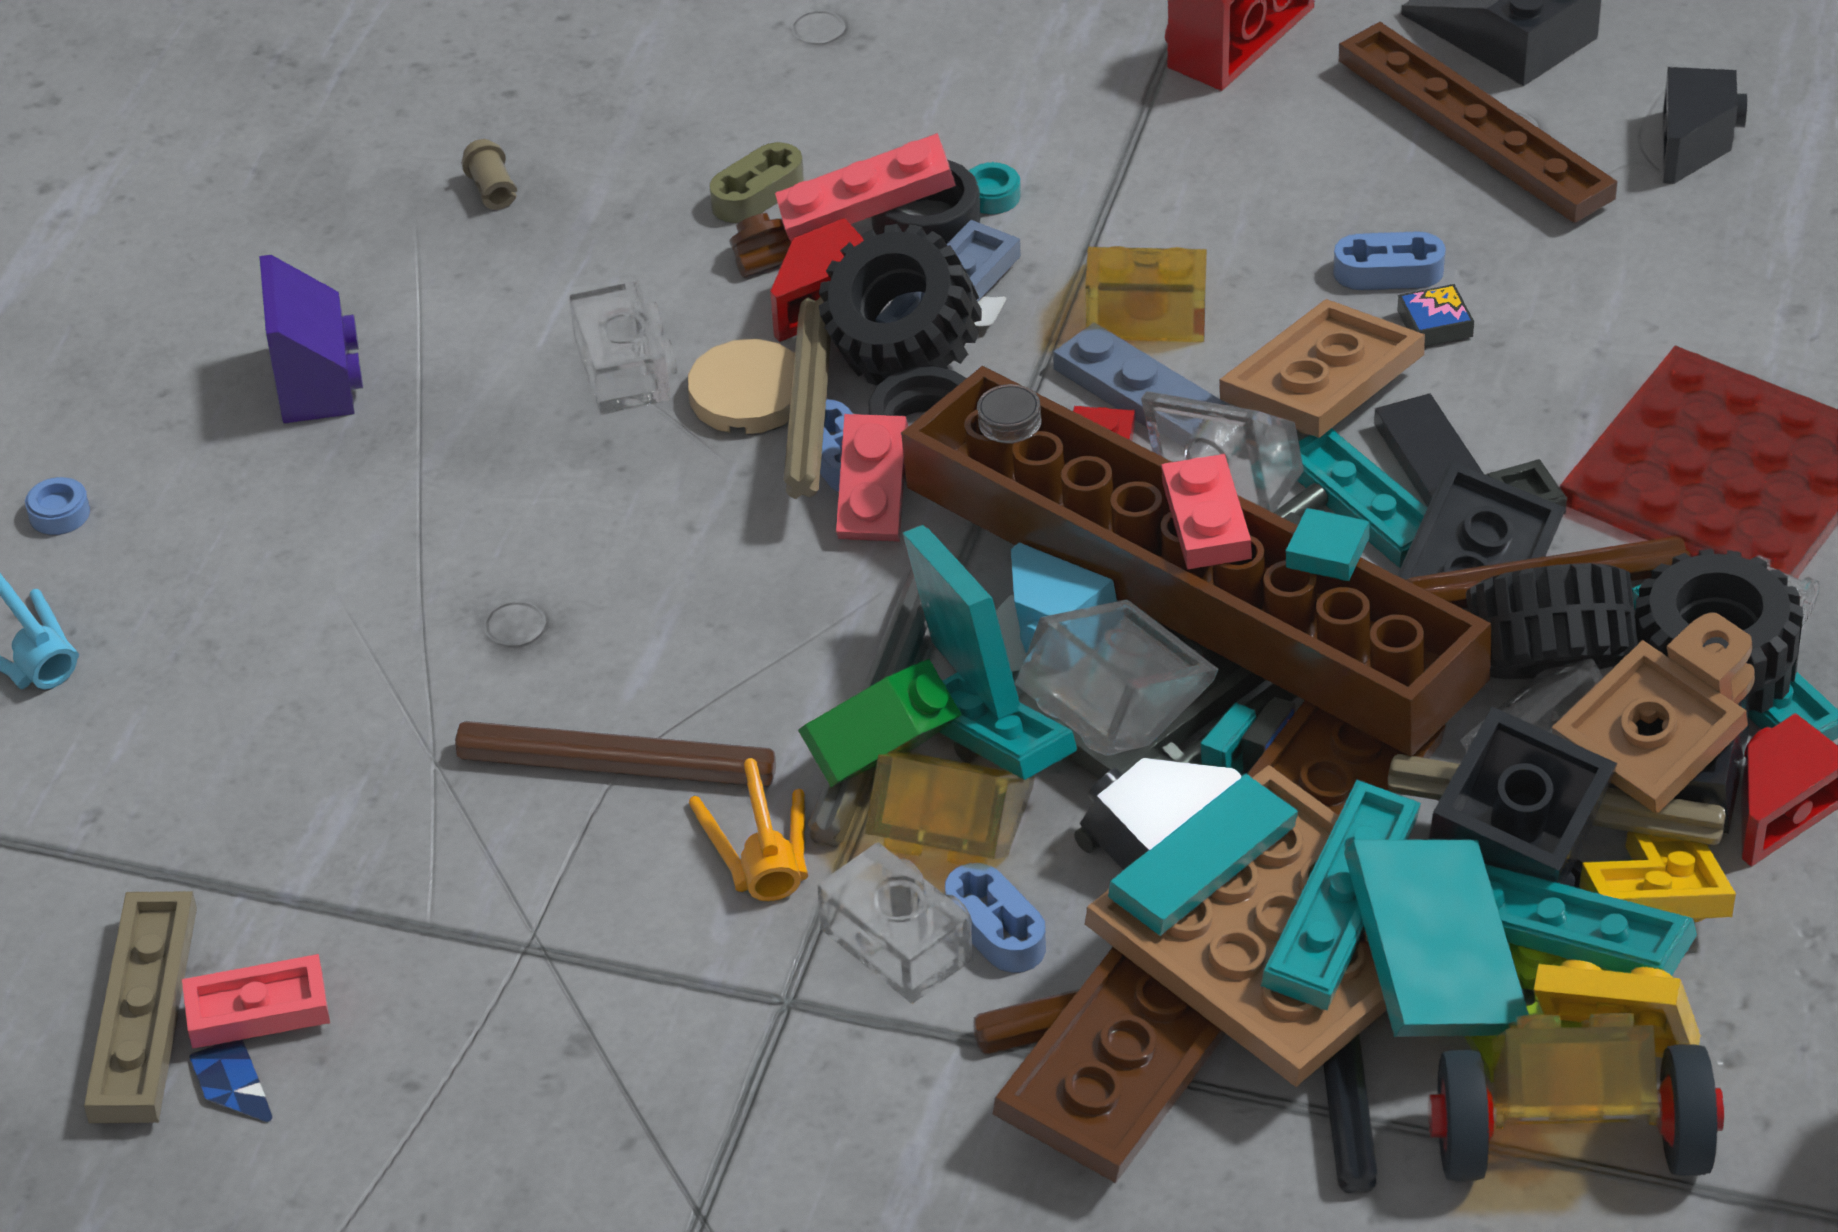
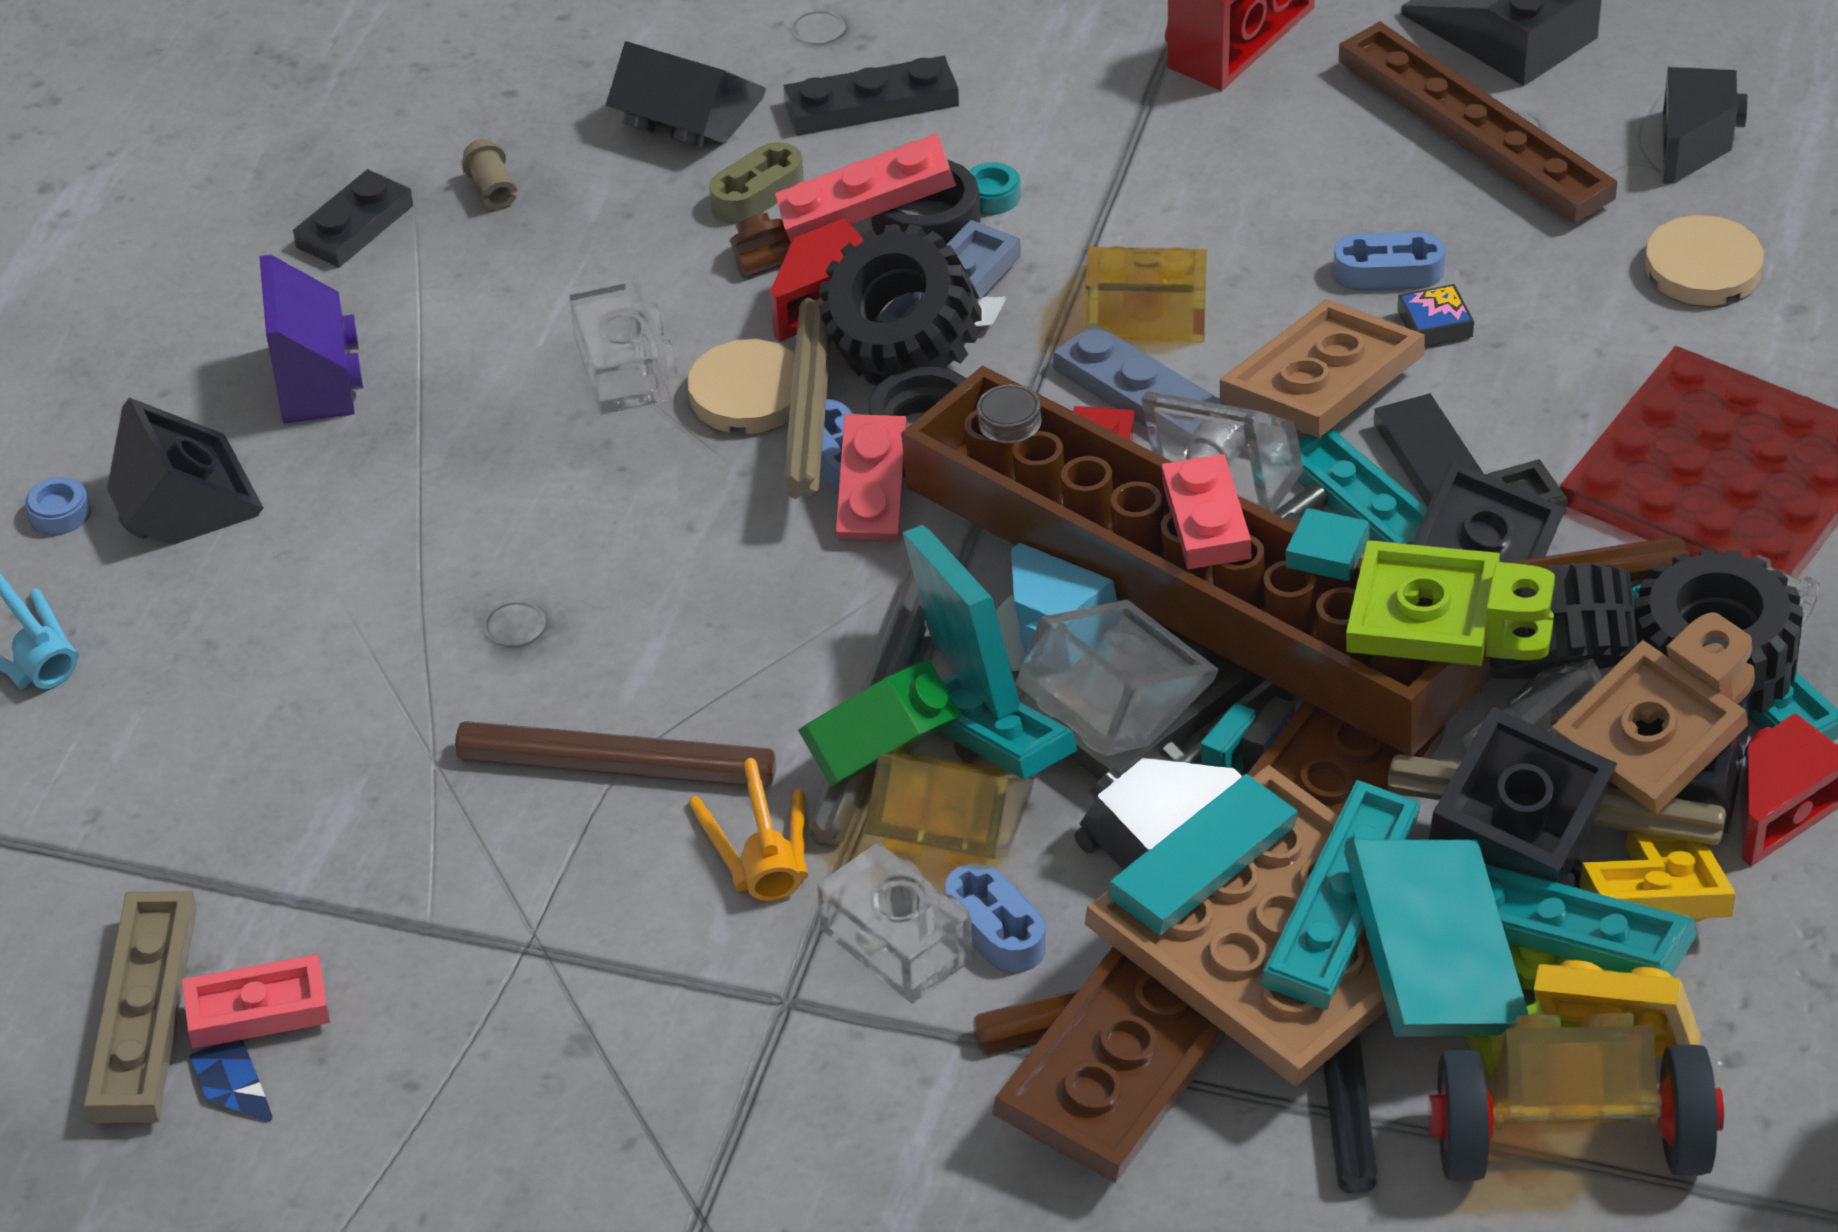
(176, 477): none -> black slope
(353, 218): none -> black plate
(680, 94): none -> black slope
(871, 95): none -> black plate
(1468, 610): none -> lime plate
(1704, 259): none -> tan tile

